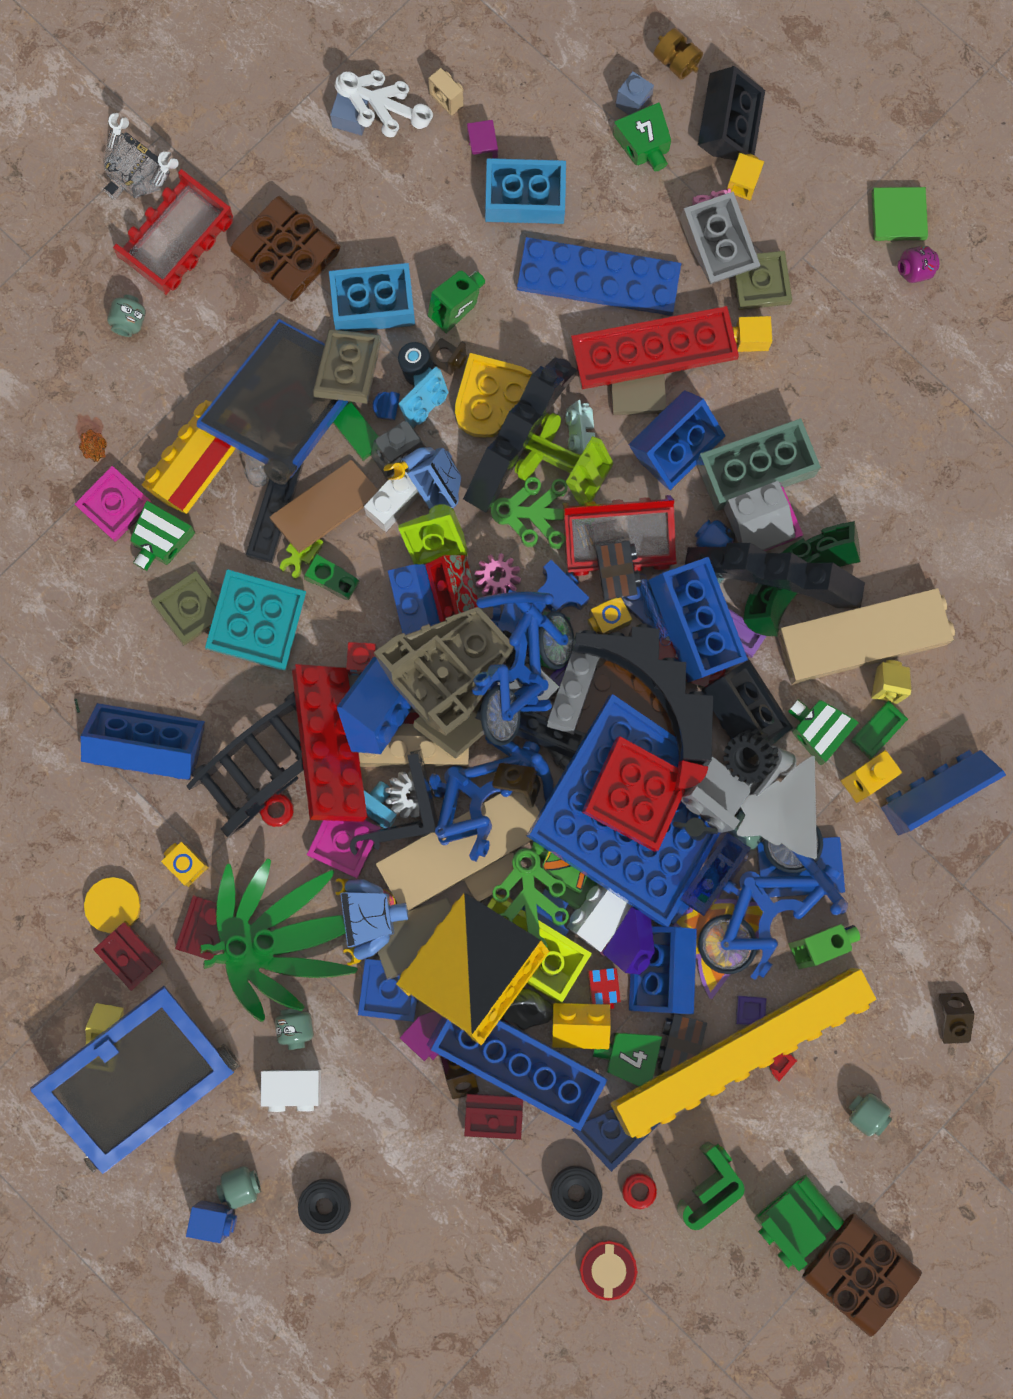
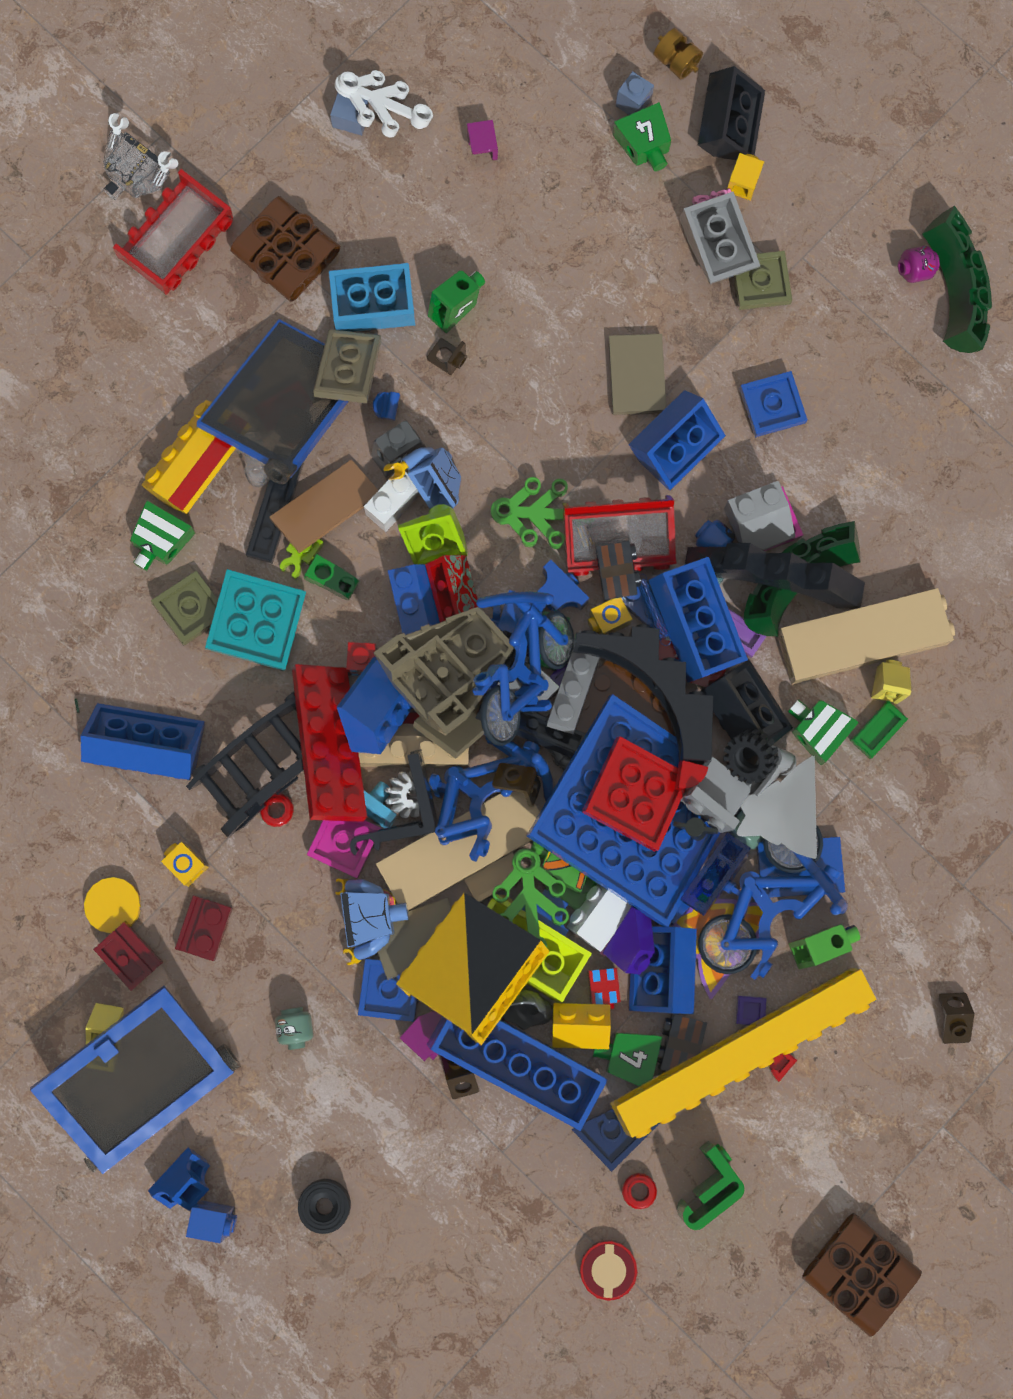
(92, 445): clear orange plant -> none
(113, 503): dark pink plate -> none
(126, 315): sand green head -> none
(182, 1182): none -> blue brick
(239, 1187): sand green head -> none
(252, 946): green plant -> none
(290, 1088): white brick -> none
(356, 431): green tile -> none
(428, 380): medium azure plate -> none
(446, 91): tan piece -> none
(488, 394): yellow plate -> none
(490, 570): bright pink gear -> none
(493, 1116): dark red plate -> none
(518, 428): black arch -> none
(525, 191): dark azure brick -> none
(576, 1209): black tyre -> none
(579, 418): light aqua hinge -> none
(585, 470): lime piece -> none
(599, 276): blue plate -> none
(654, 347): red plate -> none
(753, 333): yellow brick -> none
(758, 460): sand green brick -> none
(773, 404): none -> blue plate
(797, 1222): green piece -> none
(870, 1114): sand green head -> none
(871, 776): yellow torso -> none
(899, 213): bright green tile -> none
(941, 792): blue slope -> none
(965, 280): none -> dark green brick

